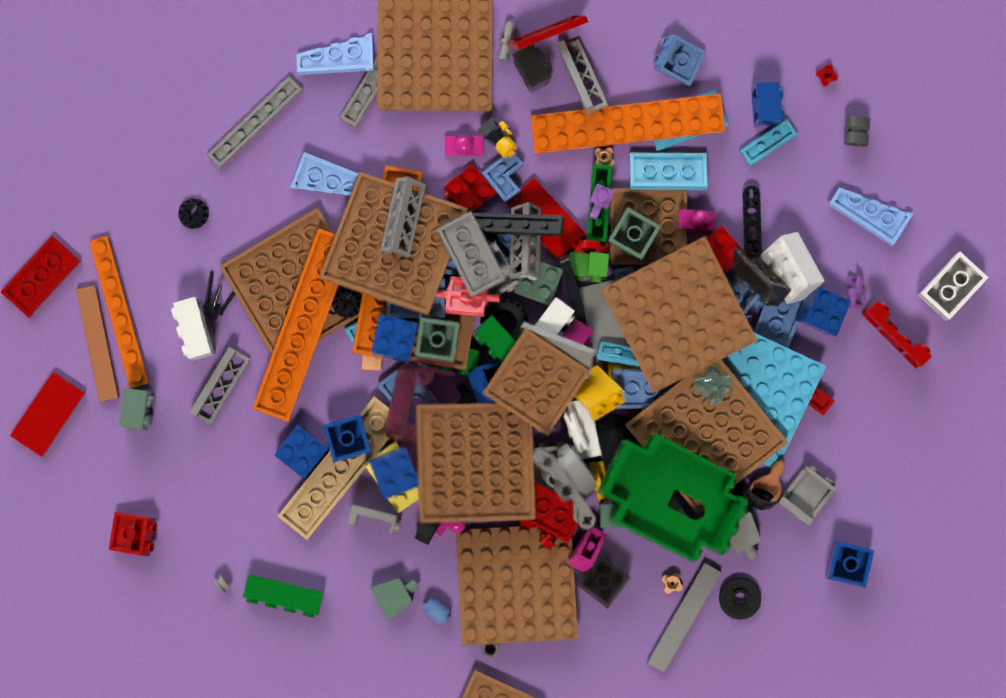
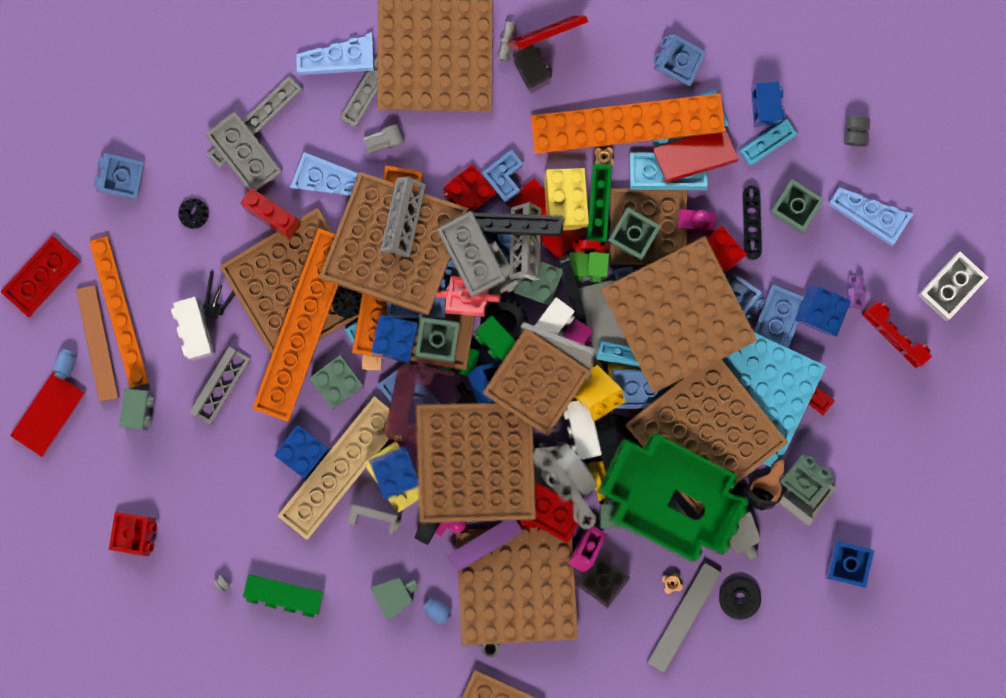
(64, 364): none -> medium blue brick
(118, 176): none -> medium blue plate
(243, 152): none -> light grey tile
(270, 214): none -> red brick
(336, 382): none -> sand green brick
(347, 438): blue brick -> none
(388, 138): none -> light grey piece
(463, 145): dark pink tile -> none
(484, 544): none -> medium lavender tile
(500, 140): piece -> none
(547, 540): red plate -> none
(567, 196): none -> light yellow brick
(576, 76): light grey fence -> none
(576, 432): white pin -> none
(601, 199): medium lavender plate -> none
(694, 155): none -> tile
(713, 382): clear light blue plate -> none
(760, 277): clear smoke slope -> none
(794, 265): white brick -> none
(796, 206): none -> sand green brick
(807, 479): none -> sand green plate
(827, 70): red plate -> none

